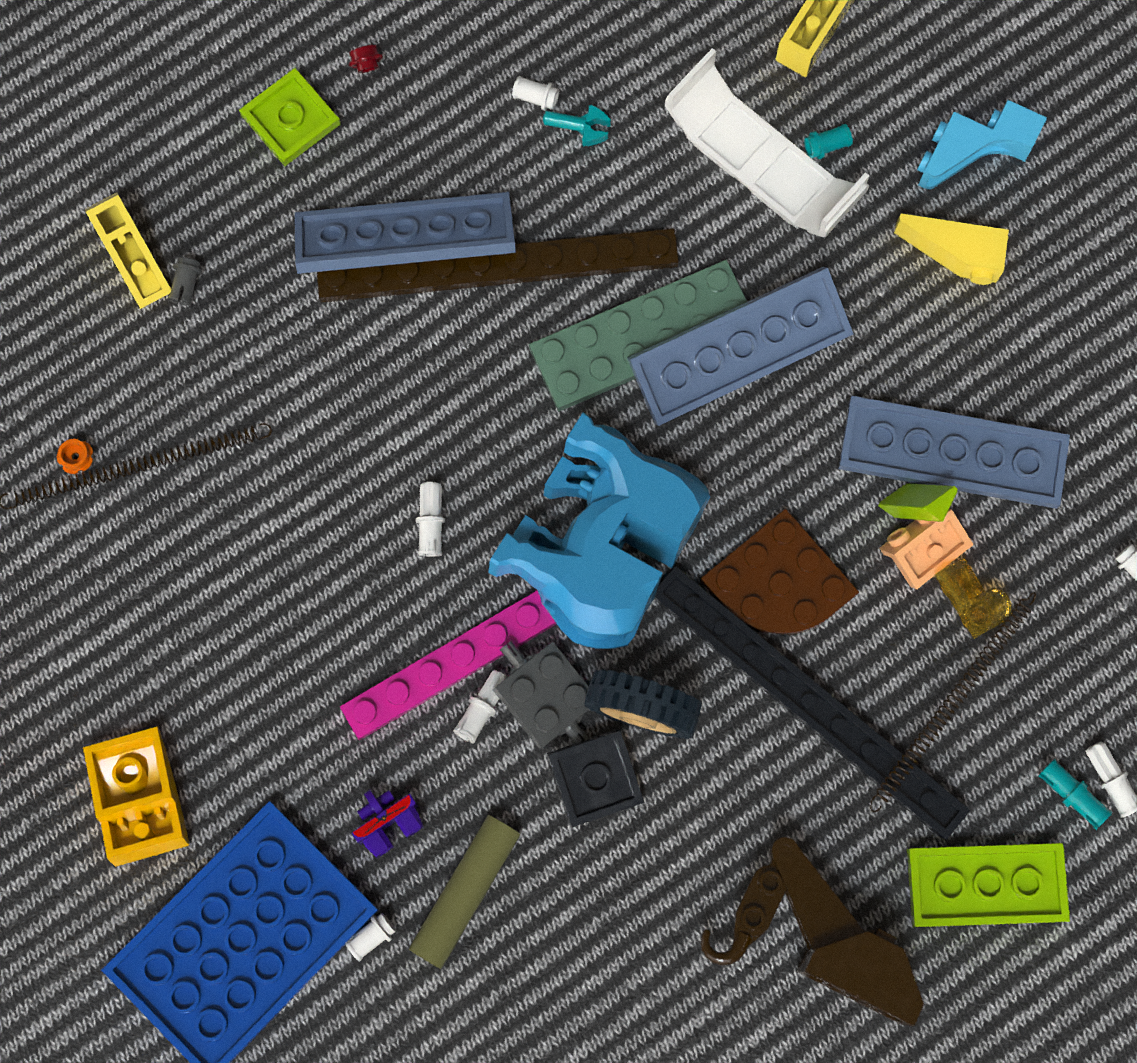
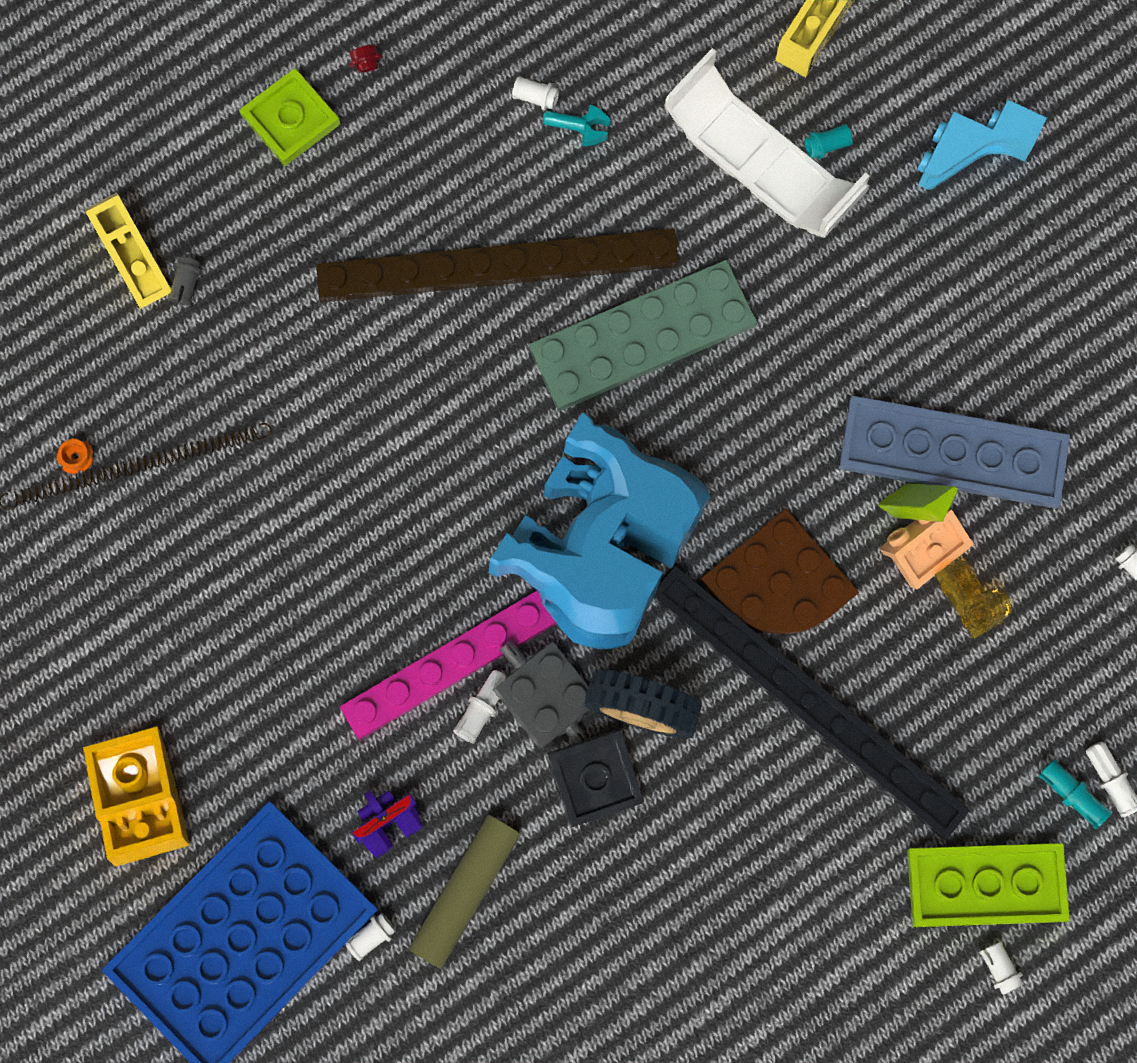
(403, 232): sand blue plate -> none
(430, 520): white axle -> none
(740, 346): sand blue plate -> none
(839, 951): dark brown slope -> none
(956, 698): dark brown piece -> none
(962, 248): light yellow slope -> none
(1001, 968): none -> white pin

